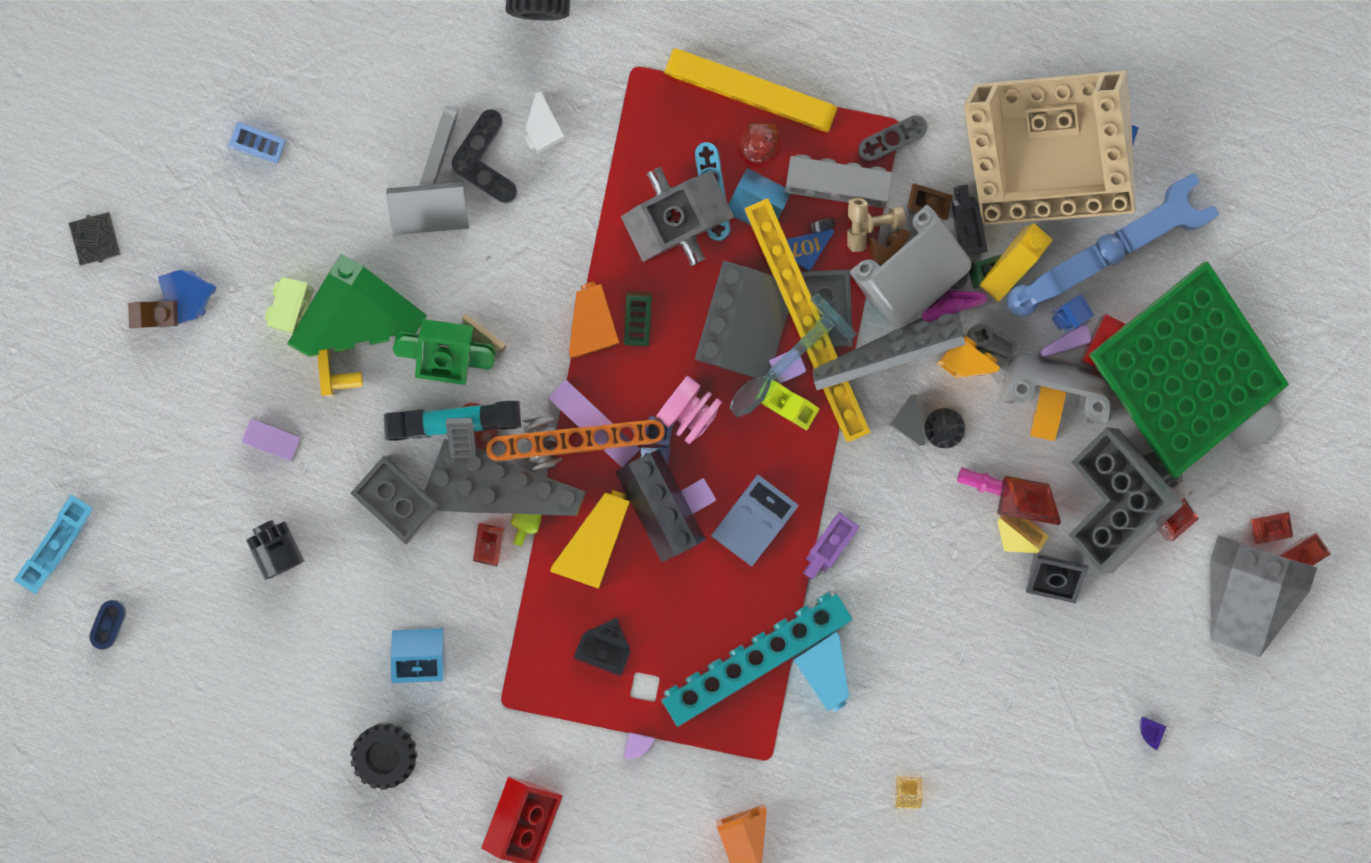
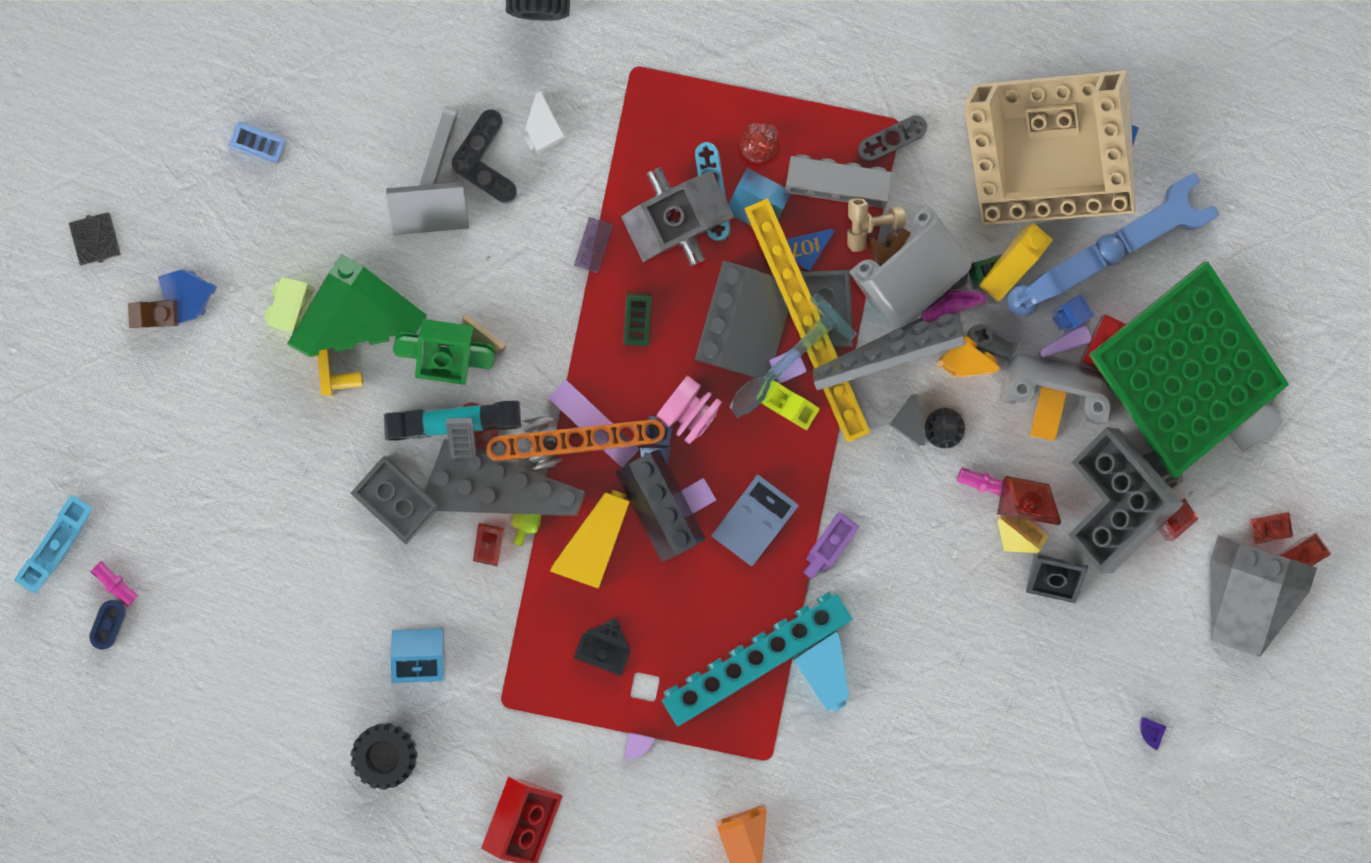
(114, 584): none -> dark pink pin
(271, 439): lavender slope -> none
(274, 549): black gear -> none
(591, 323): orange slope -> none
(593, 245): none -> clear purple plate
(750, 90): yellow beam -> none
(822, 225): black tile -> none
(908, 792): clear yellow slope -> none
(936, 200): reddish brown slope -> none
(968, 222): black hinge -> none

